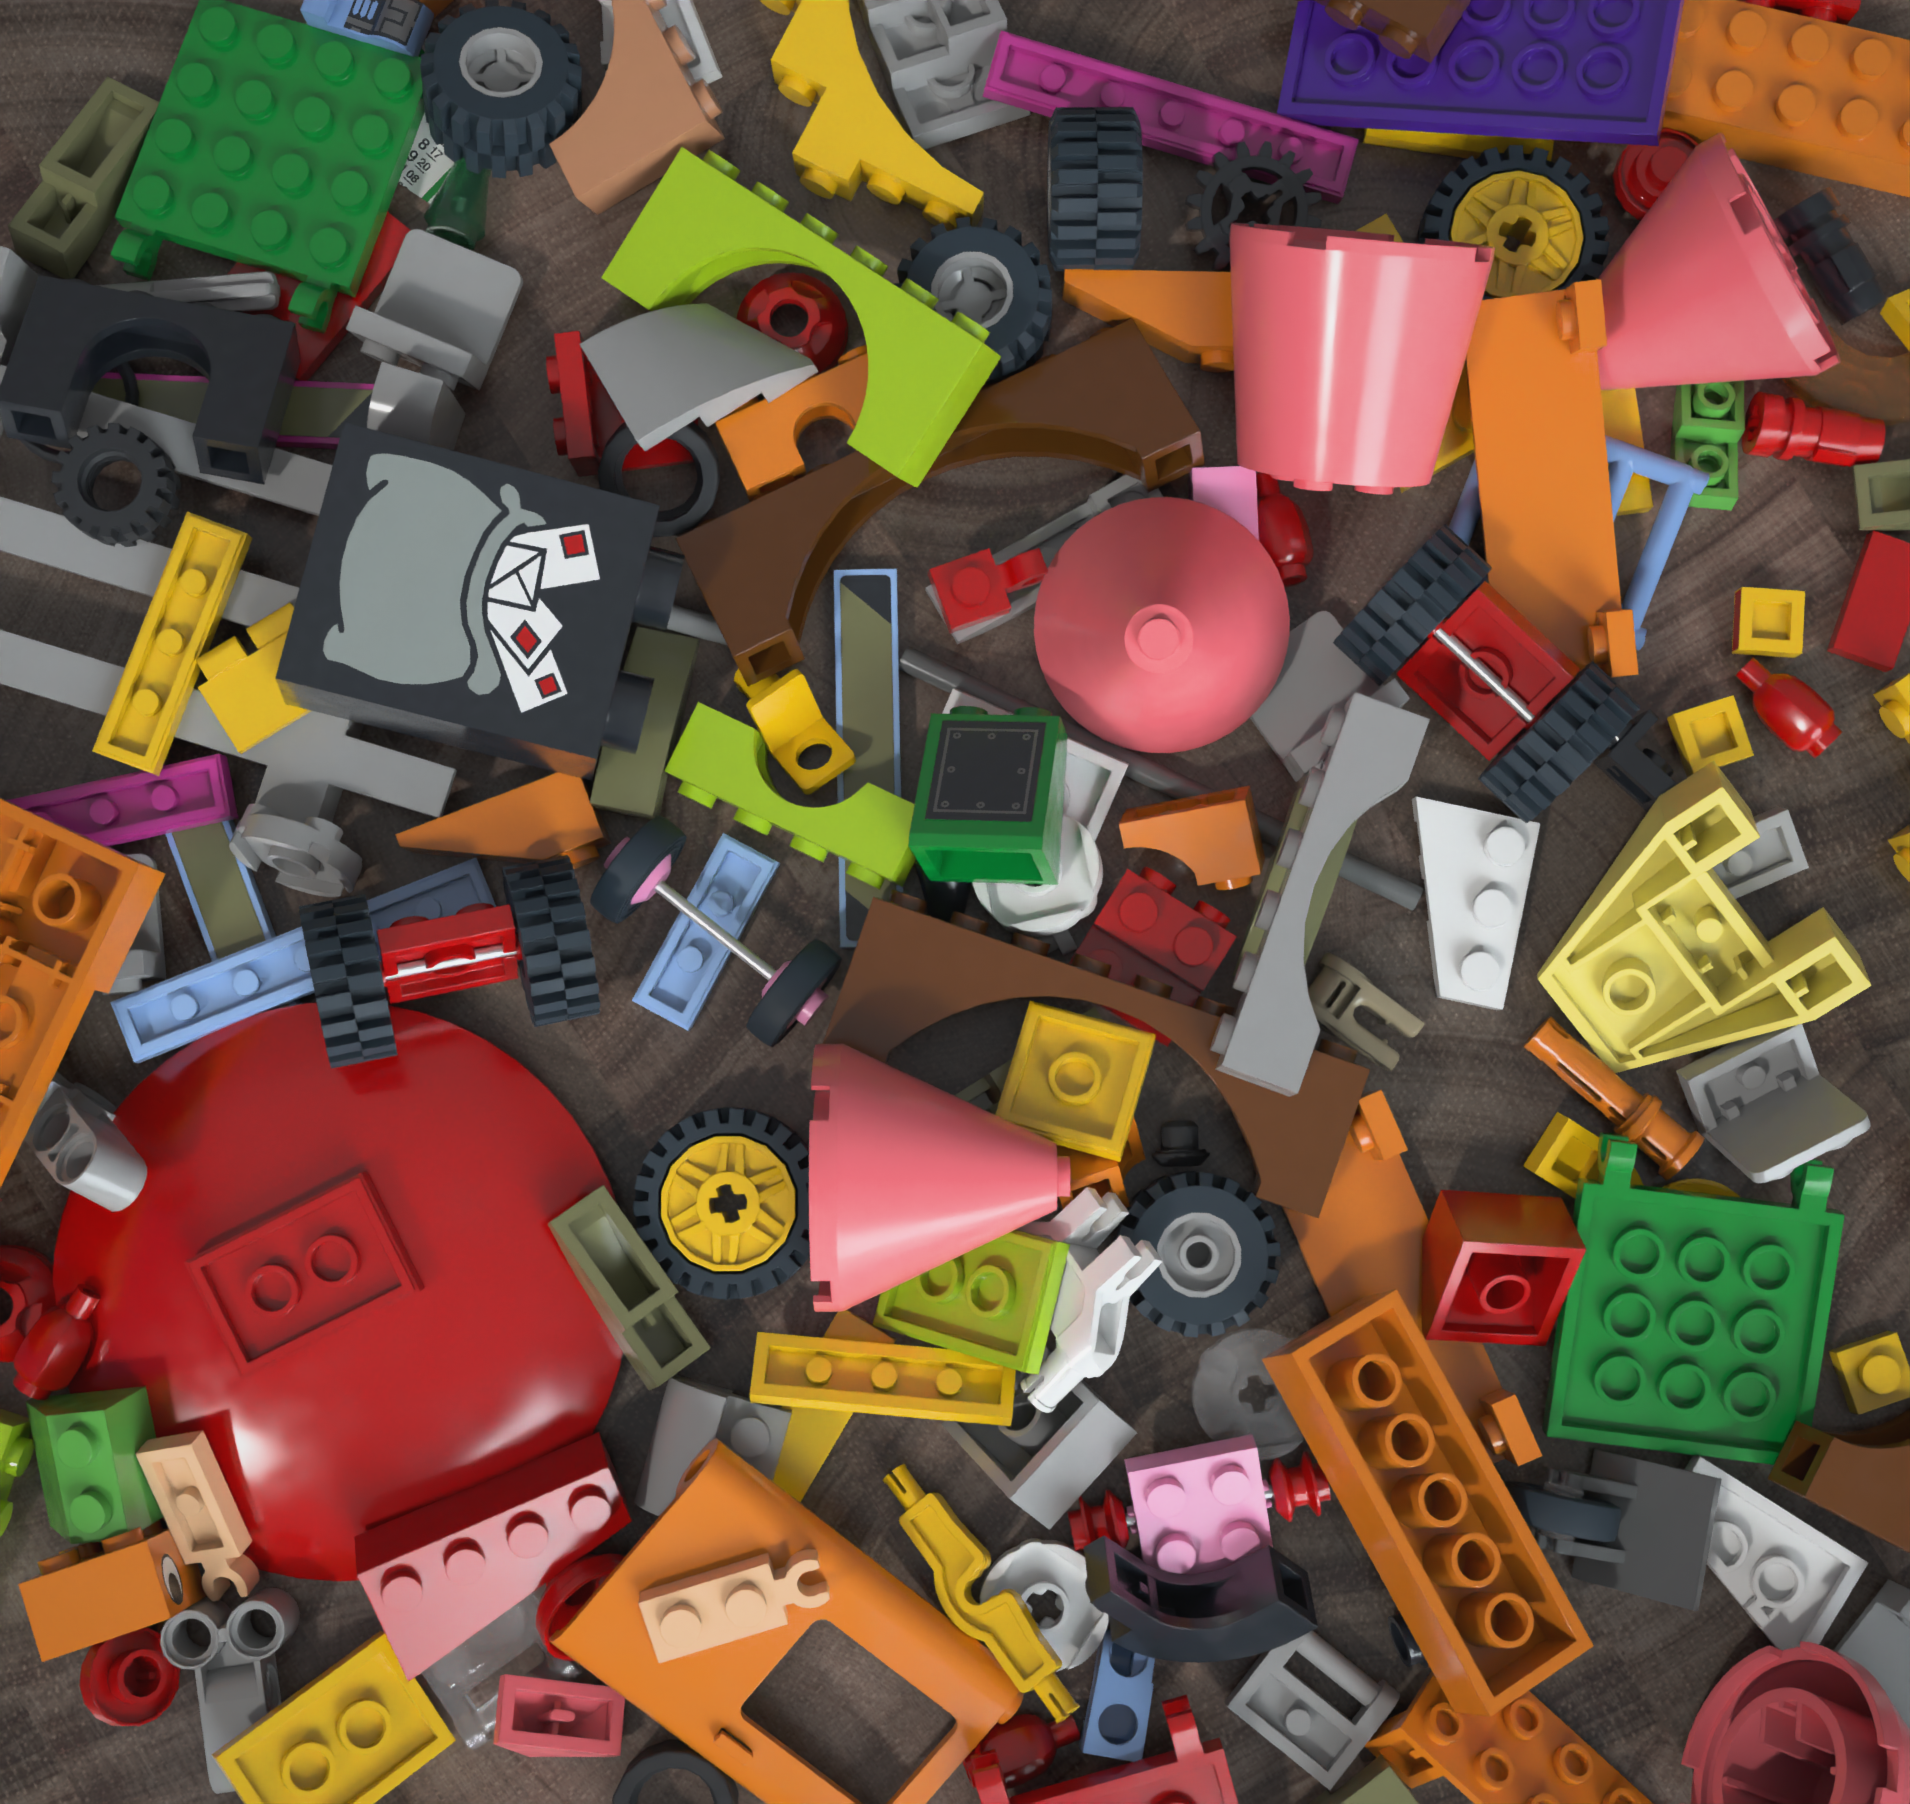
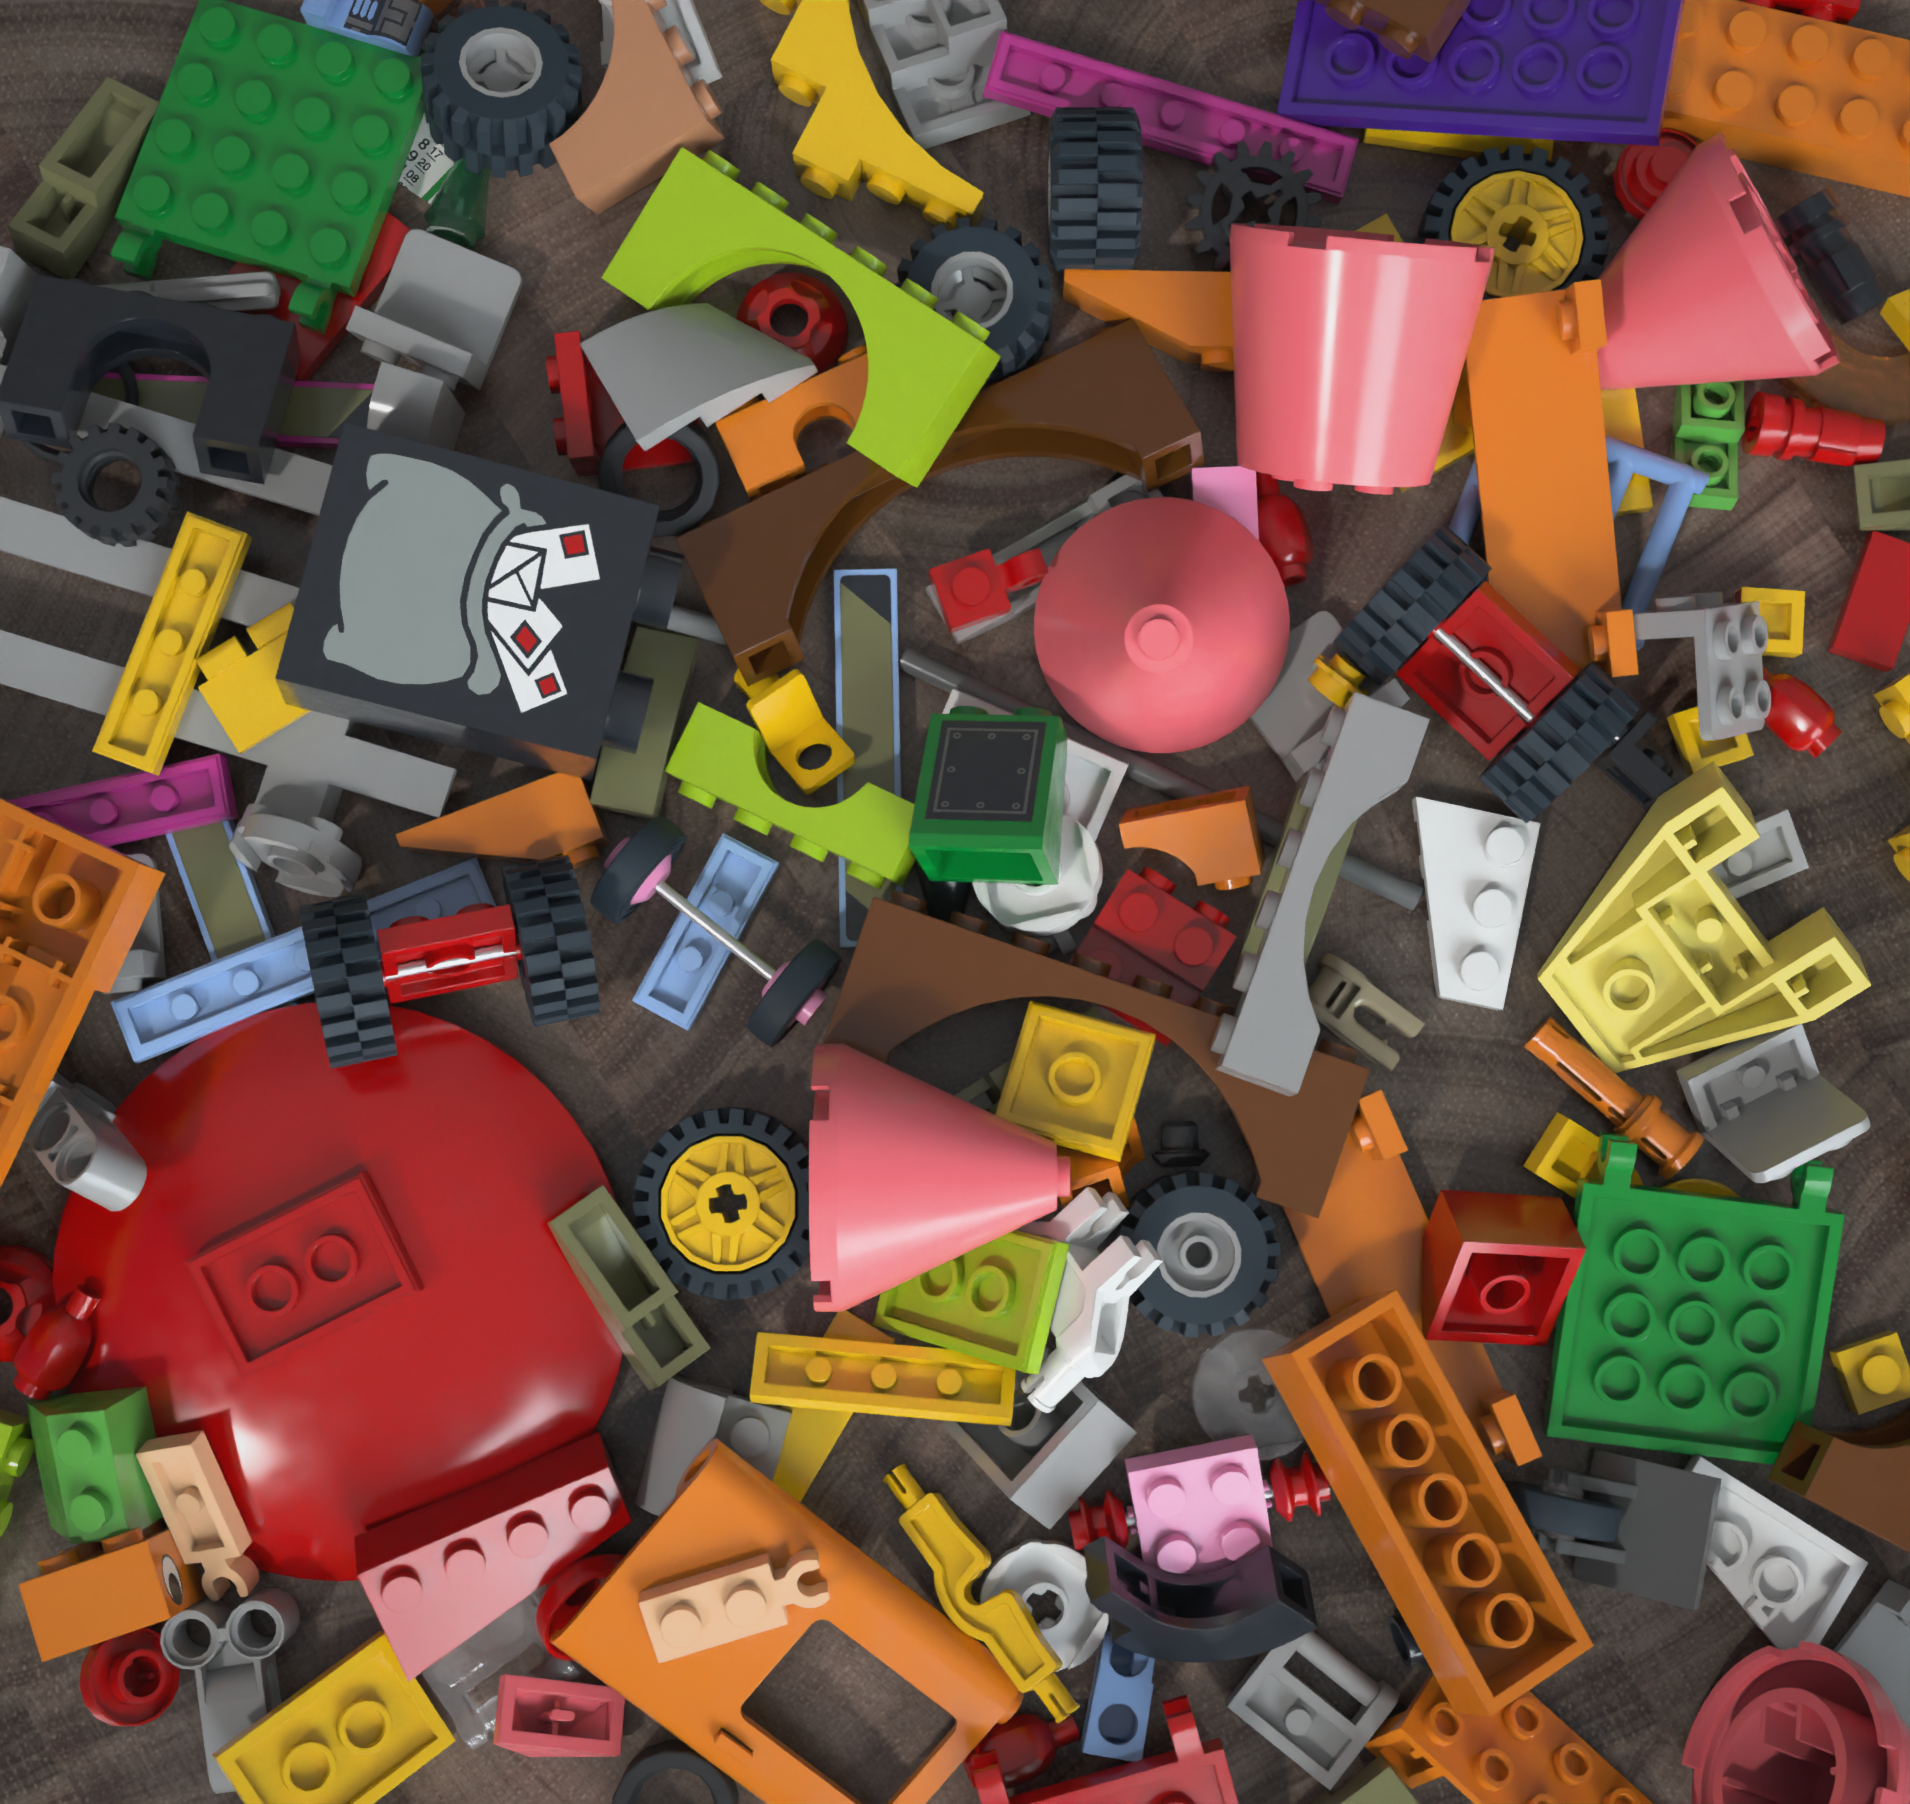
(1337, 678): none -> yellow plate
(1727, 657): none -> light grey bracket

